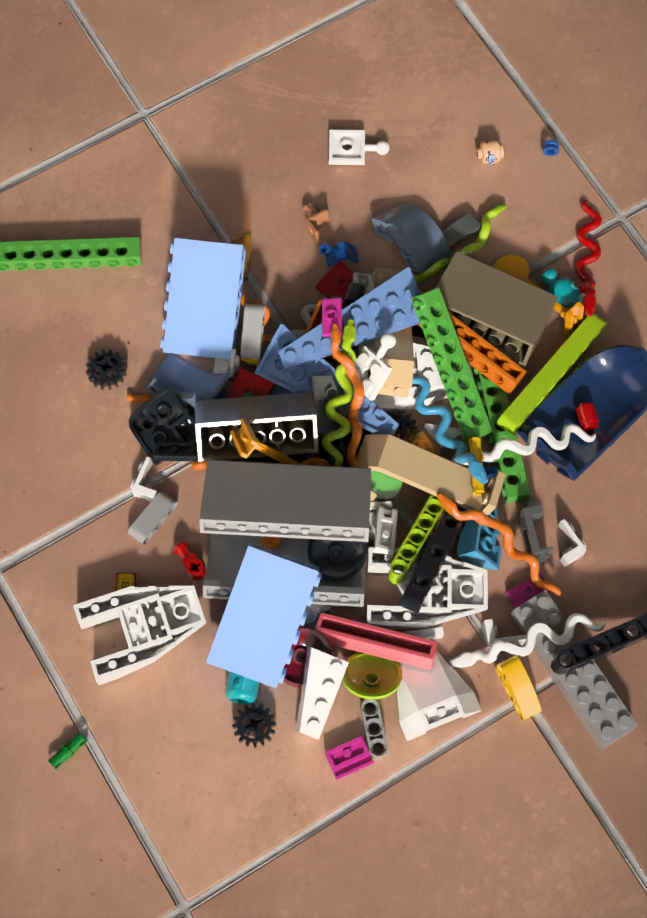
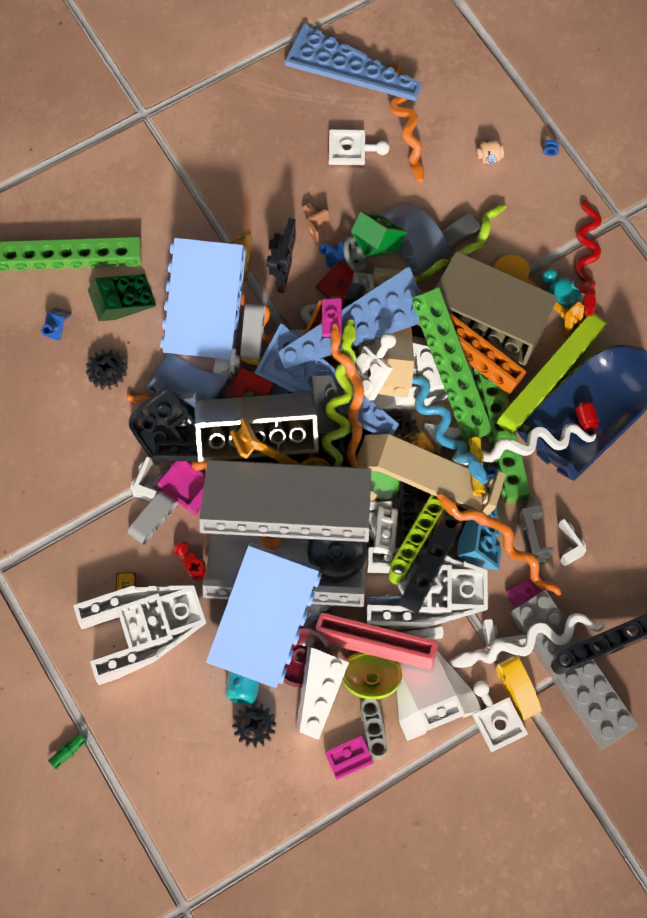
(54, 323): none -> blue bracket
(120, 296): none -> dark green slope
(184, 485): none -> dark pink panel
(281, 254): none -> black slope
(331, 59): none -> medium blue wing
(374, 238): none -> green piece
(385, 600): none -> light blue axle
(412, 499): none -> black beam
(416, 167): none -> orange animal
(503, 711): none -> white plate

